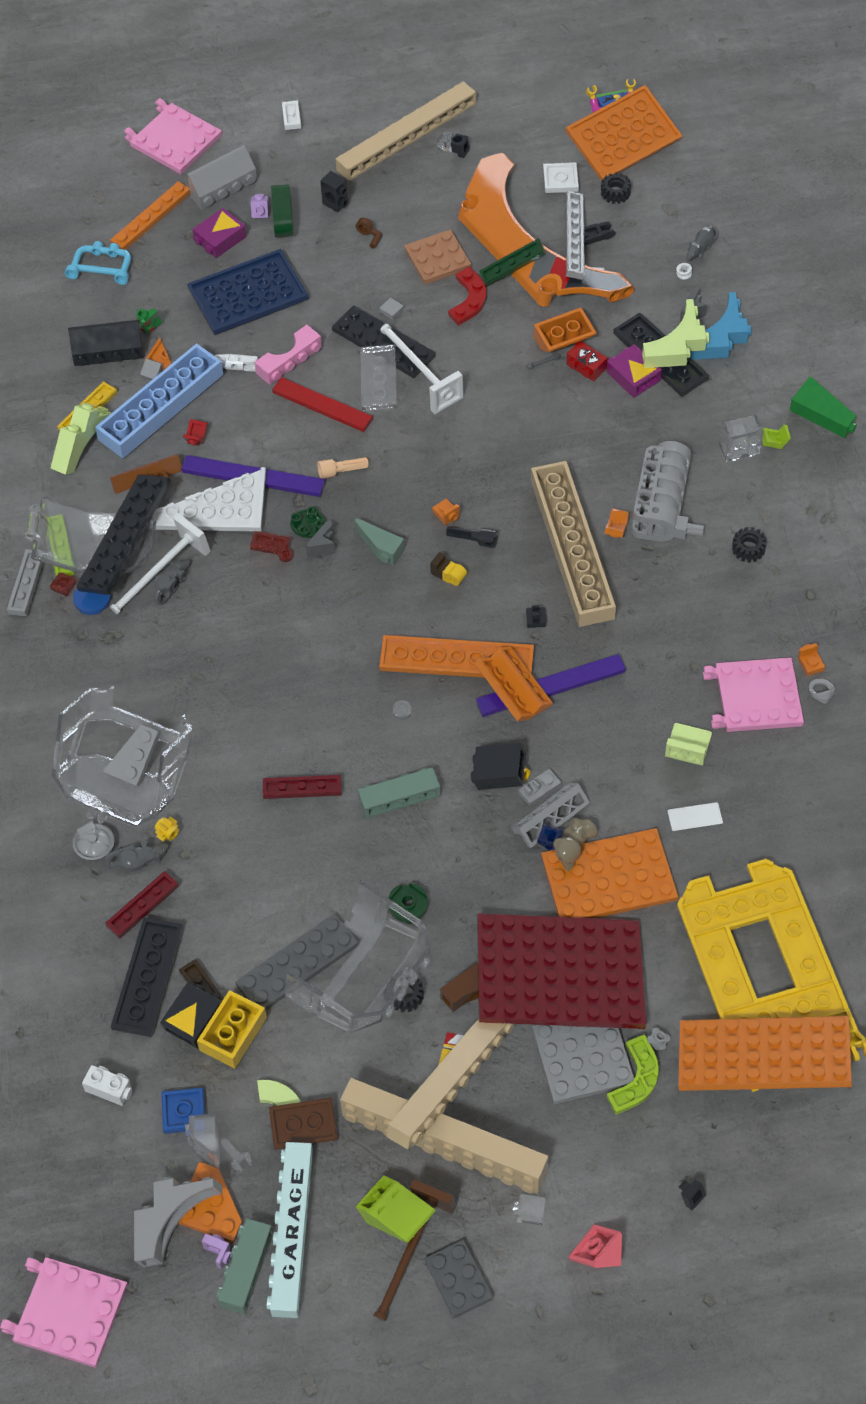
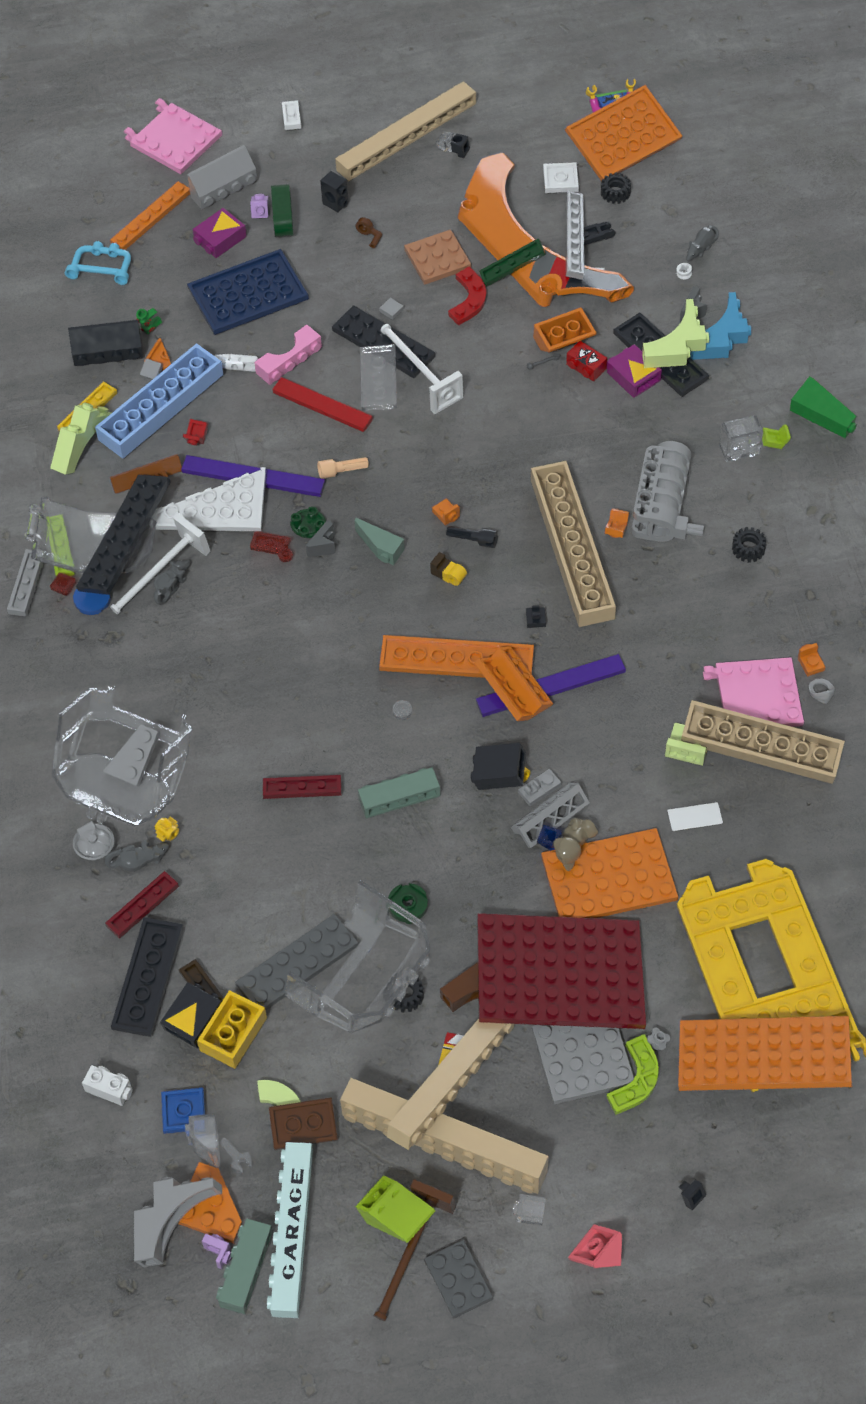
(68, 1311): bright pink plate -> none
(763, 742): none -> tan brick

